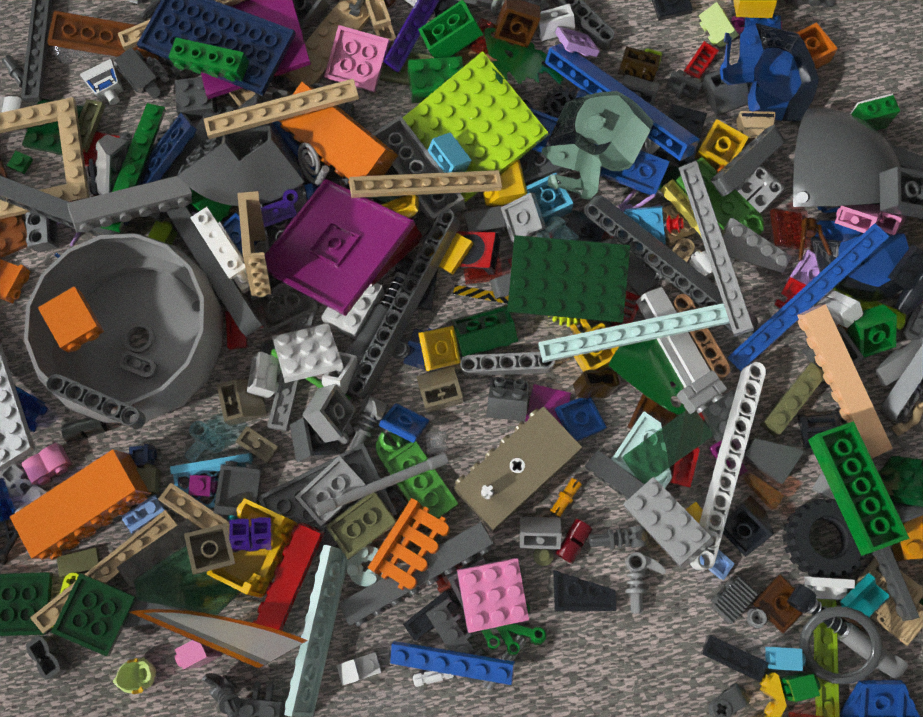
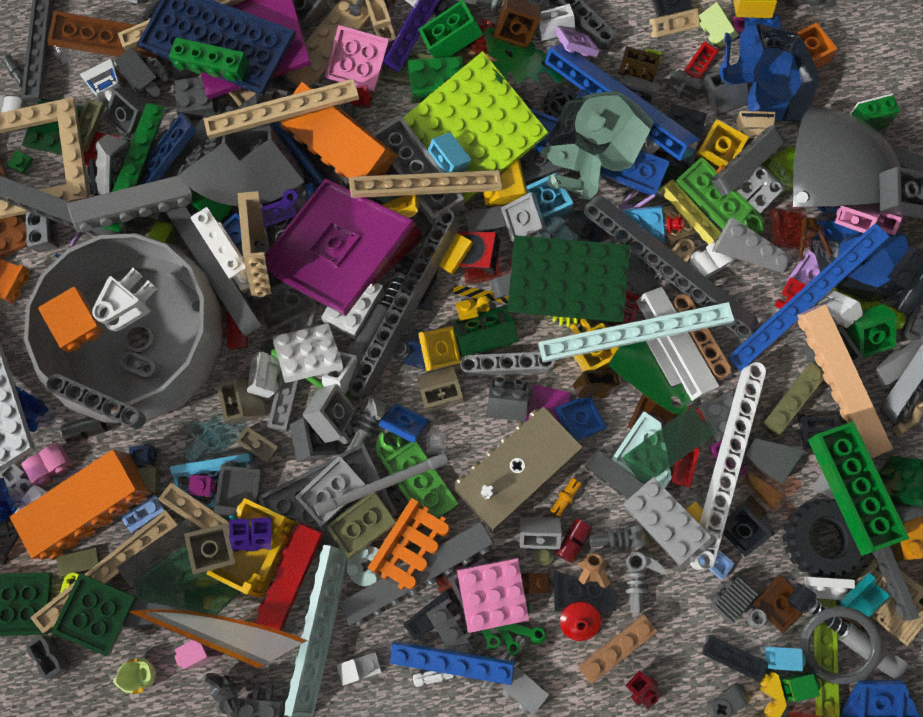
(121, 302): none -> white piece
(125, 109): none -> dark grey slope
(311, 159): light grey piece -> none
(364, 96): none -> red bracket
(469, 309): none -> yellow plate
(525, 692): none -> light grey brick
(536, 583): none -> reddish brown bracket
(577, 613): none -> red dish
(594, 570): none -> medium nougat rock
(617, 649): none -> medium nougat brick
(644, 690): none -> dark red brick
(664, 362): none -> white sticker
(675, 22): none -> tan plate
(701, 392): light grey brick -> none
(716, 249): light grey plate -> none
(782, 166): none -> clear neon green slope

